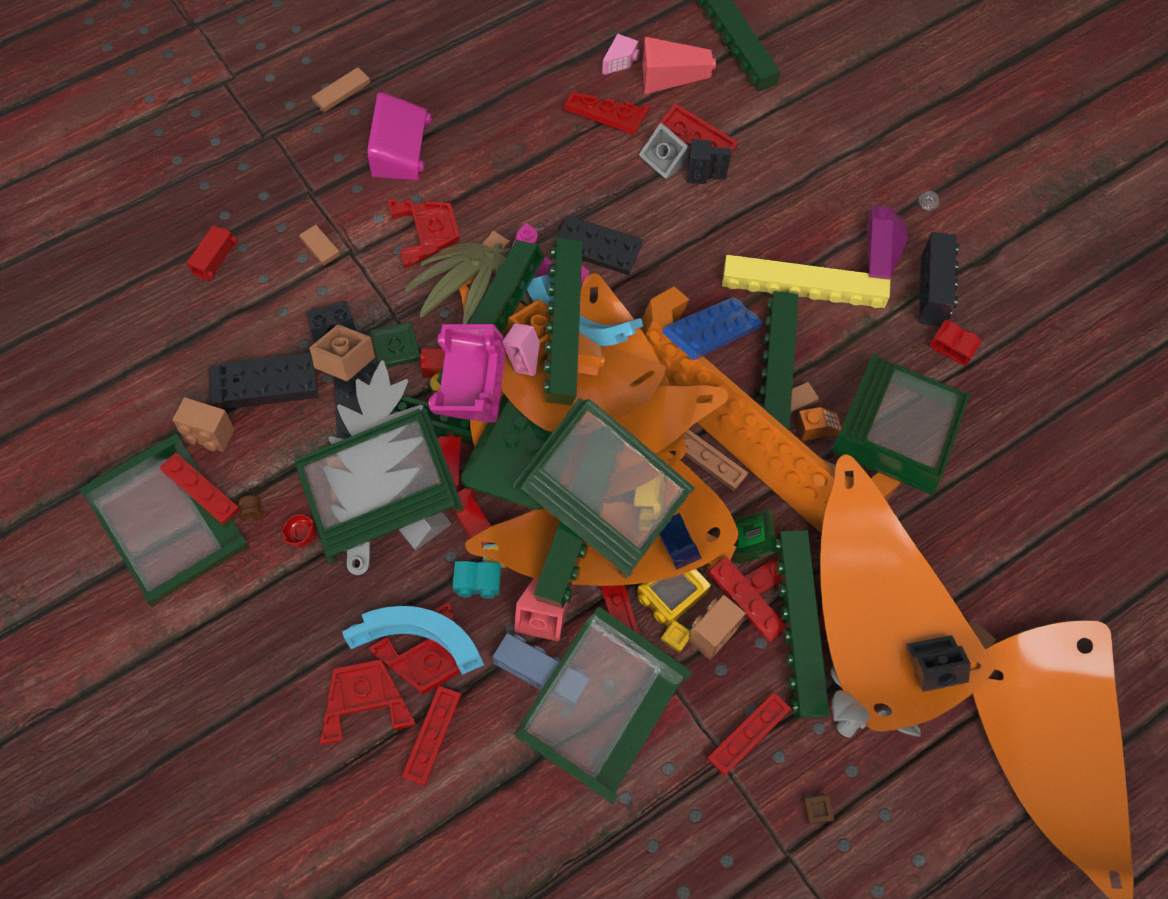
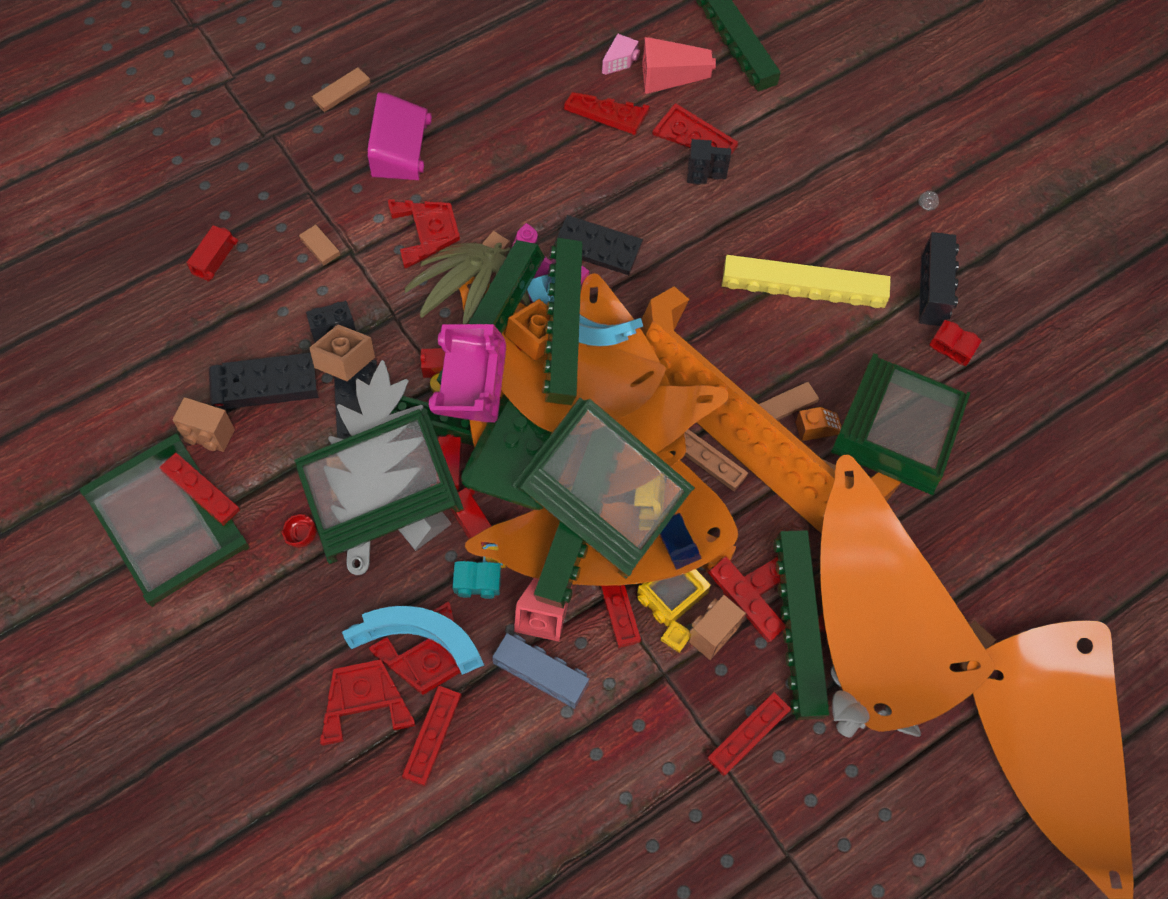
(250, 508): reddish brown wheel -> none
(396, 344): dark green tile -> none
(522, 348): bright pink slope -> none
(589, 356): orange slope -> none
(601, 703): clear piece -> none
(665, 151): light grey slope -> none
(712, 328): blue plate -> none
(755, 536): dark green tile -> none
(779, 356): dark green brick -> none
(818, 810): reddish brown plate -> none
(885, 240): magenta wedge -> none
(939, 663): black brick -> none

